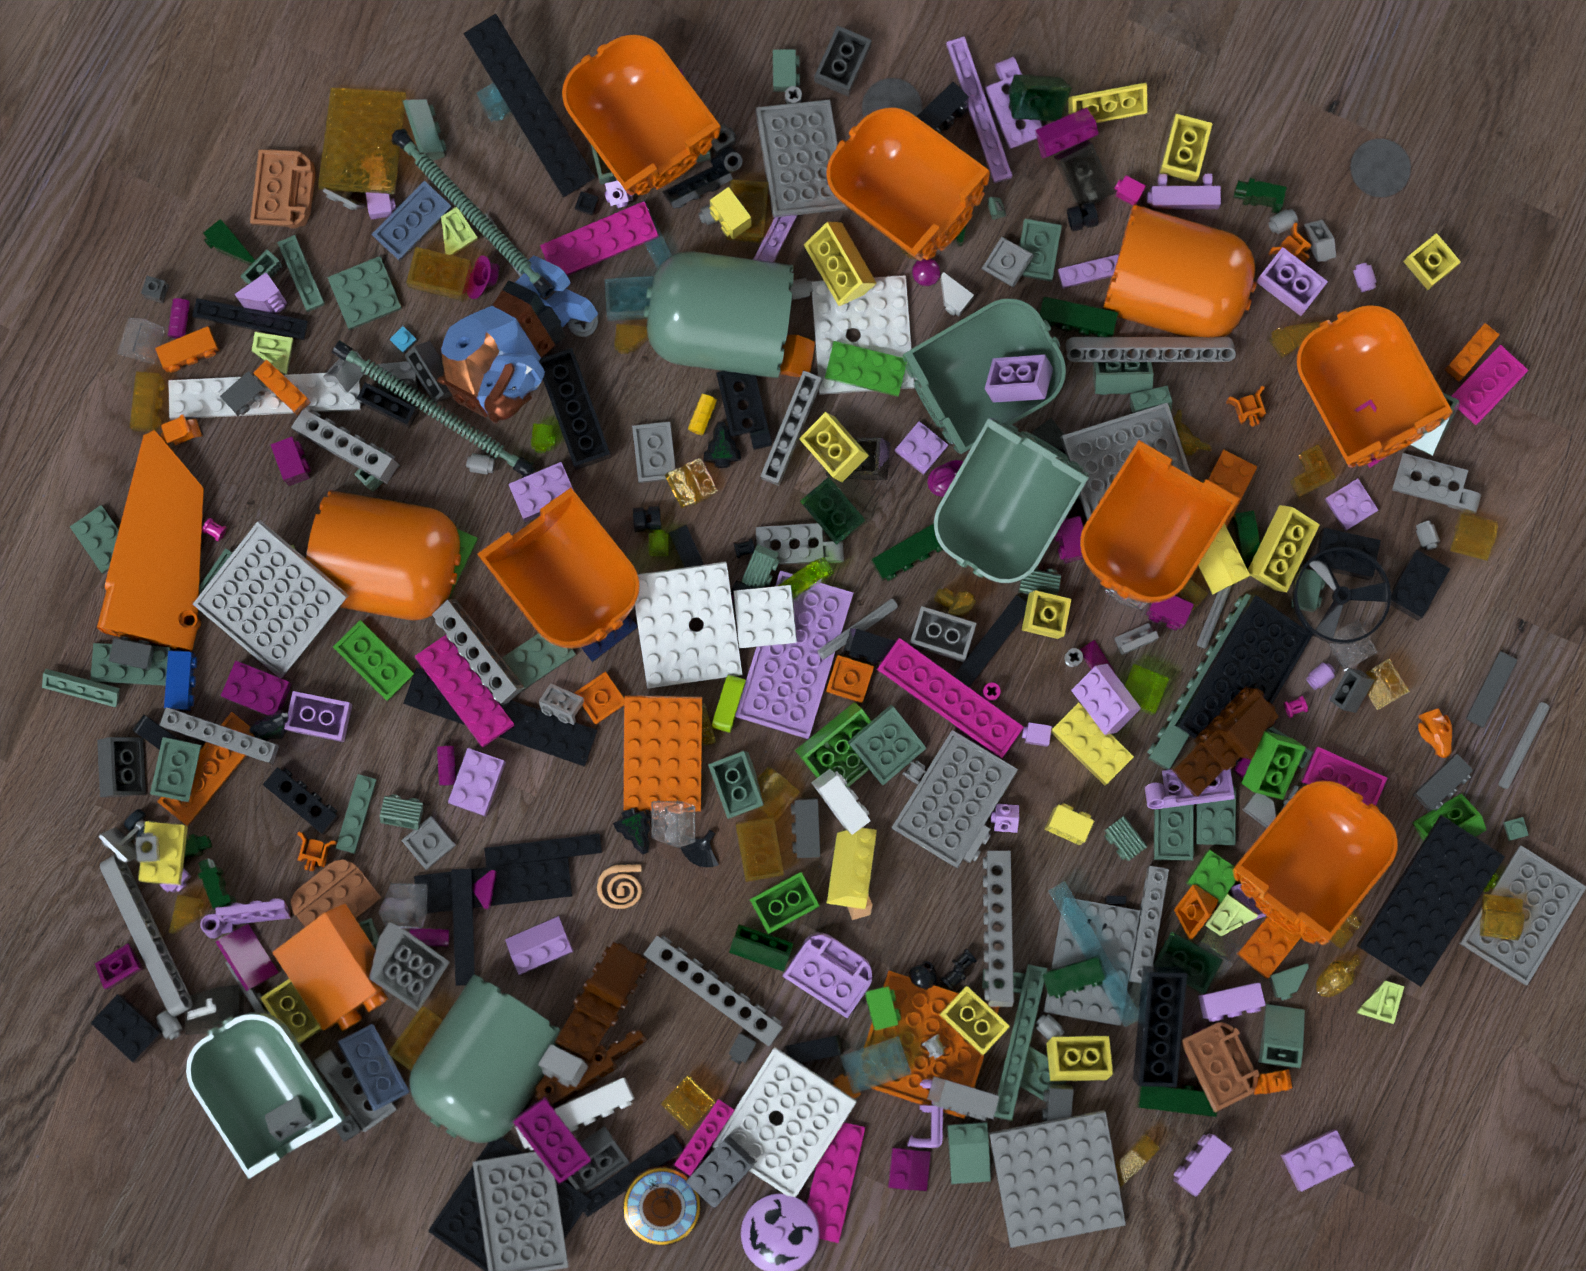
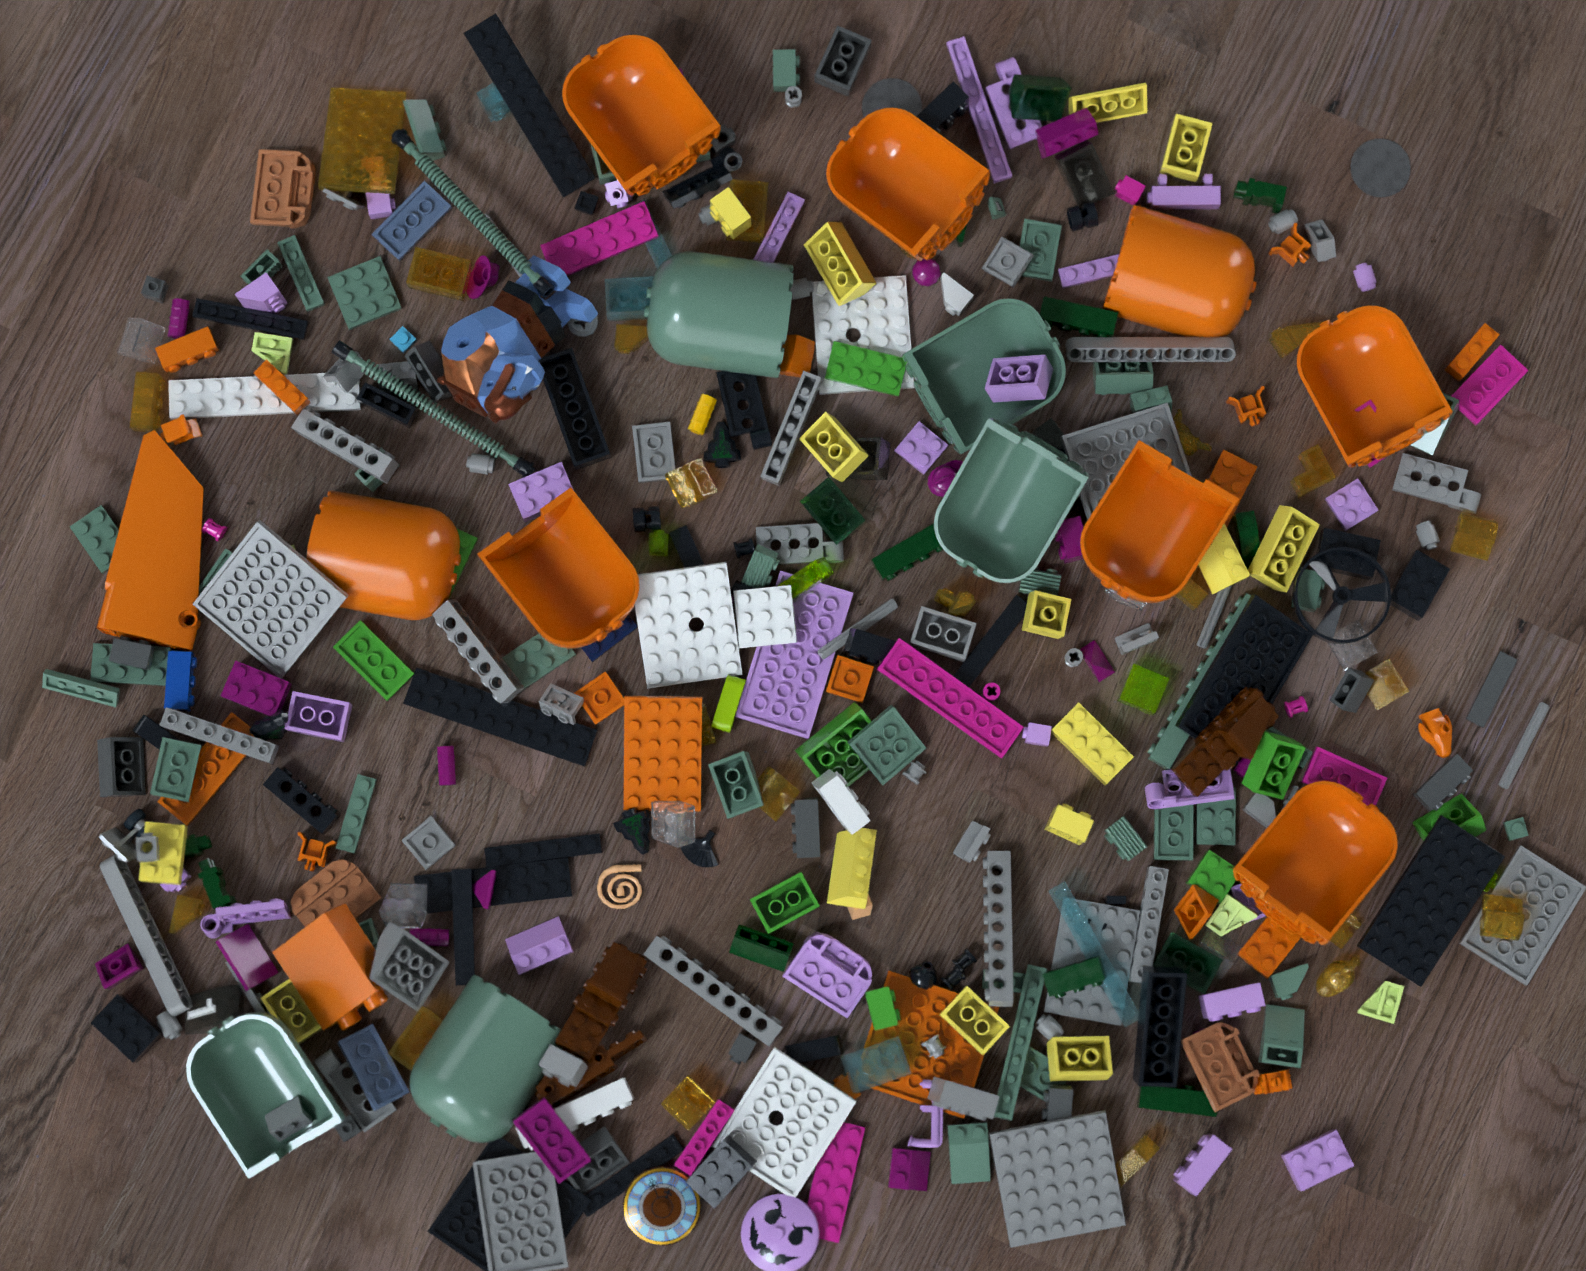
(226, 243): dark green slope -> none
(243, 394): dark grey brick -> none
(290, 461): magenta brick -> none
(401, 812): sand green brick -> none
(456, 232): yellowish green wing -> none
(464, 691): dark pink plate -> none
(476, 782): lavender brick -> none
(542, 438): clear neon green brick -> none
(759, 848): clear yellow brick -> none
(796, 155): light grey plate -> none
(954, 799): light grey plate -> none
(1005, 818): lavender brick -> none
(1106, 699): lavender brick -> none
(1171, 612): magenta brick -> none
(1291, 281): lavender slope -> none
(1320, 676): lavender brick -> none
(1432, 261): light yellow brick -> none

